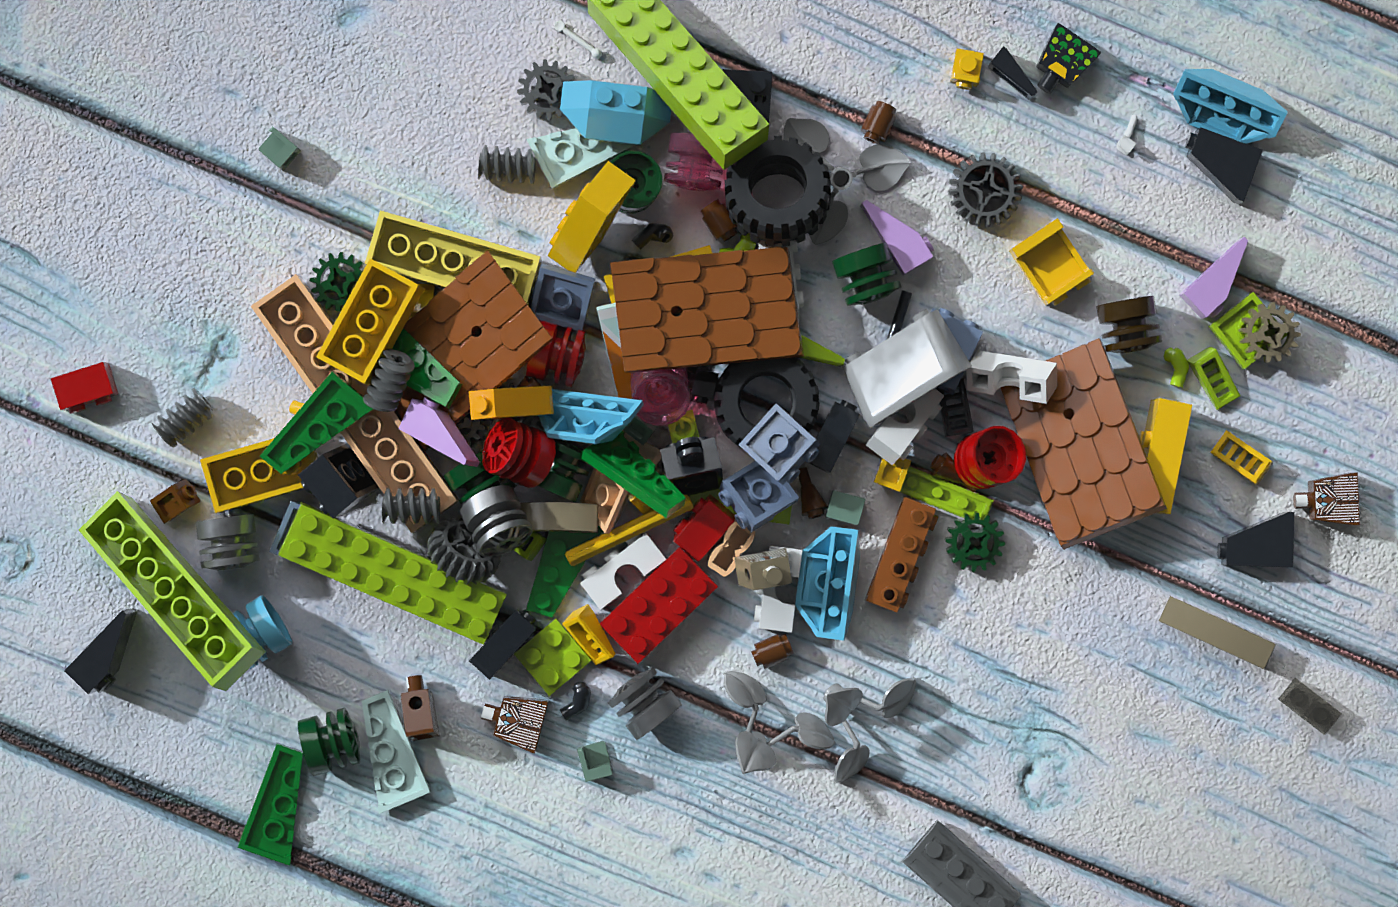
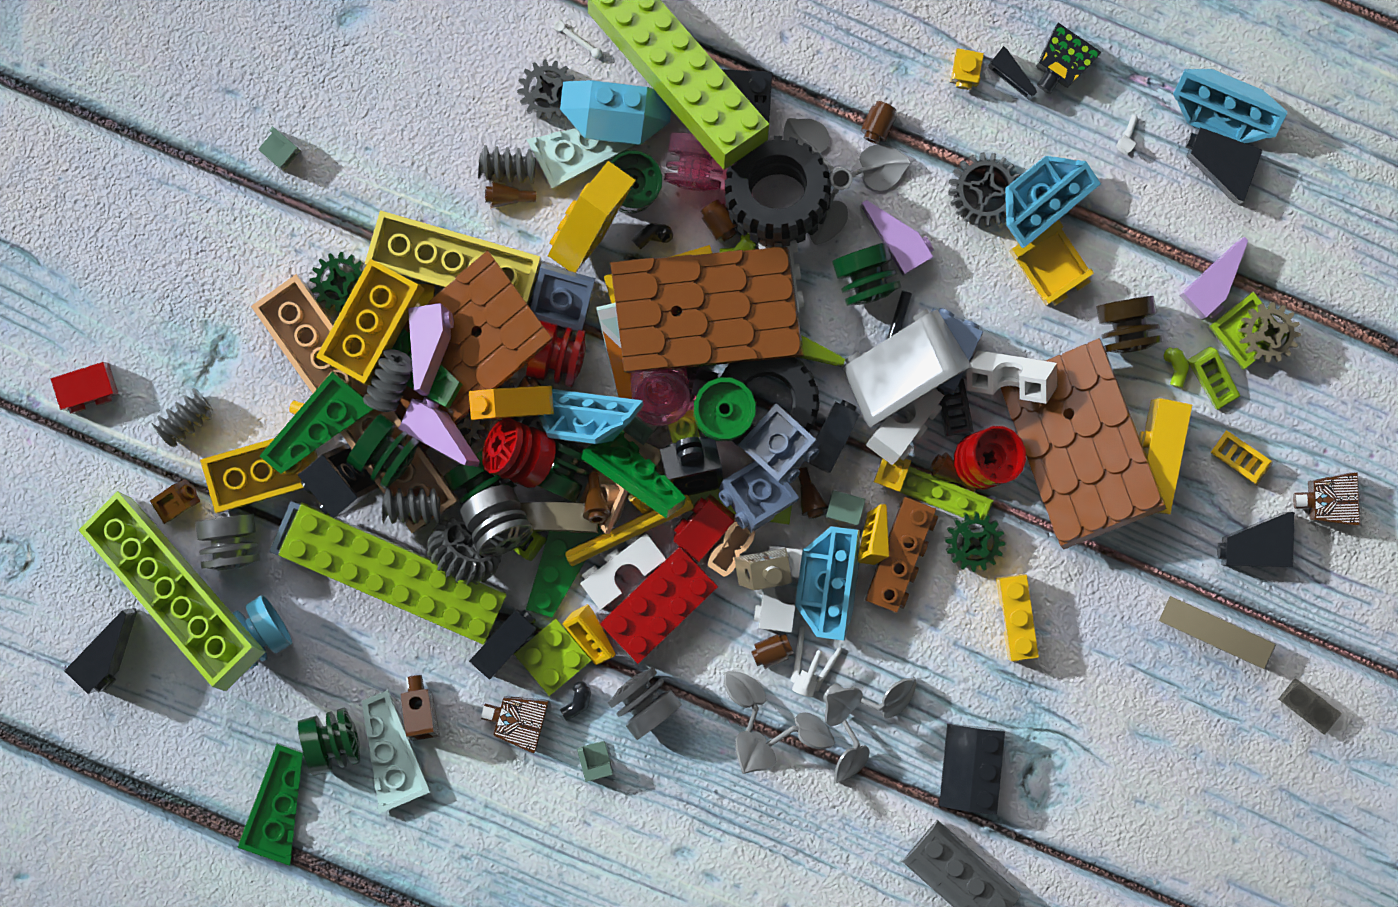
(383, 451): none -> dark green wheel
(429, 341): none -> lavender slope
(502, 195): none -> reddish brown cone
(595, 507): none -> reddish brown cone
(729, 393): none -> green wheel
(806, 681): none -> white plant
(874, 541): none -> yellow slope
(972, 768): none -> black slope
(1018, 617): none -> yellow arch
(1046, 195): none -> medium azure wedge

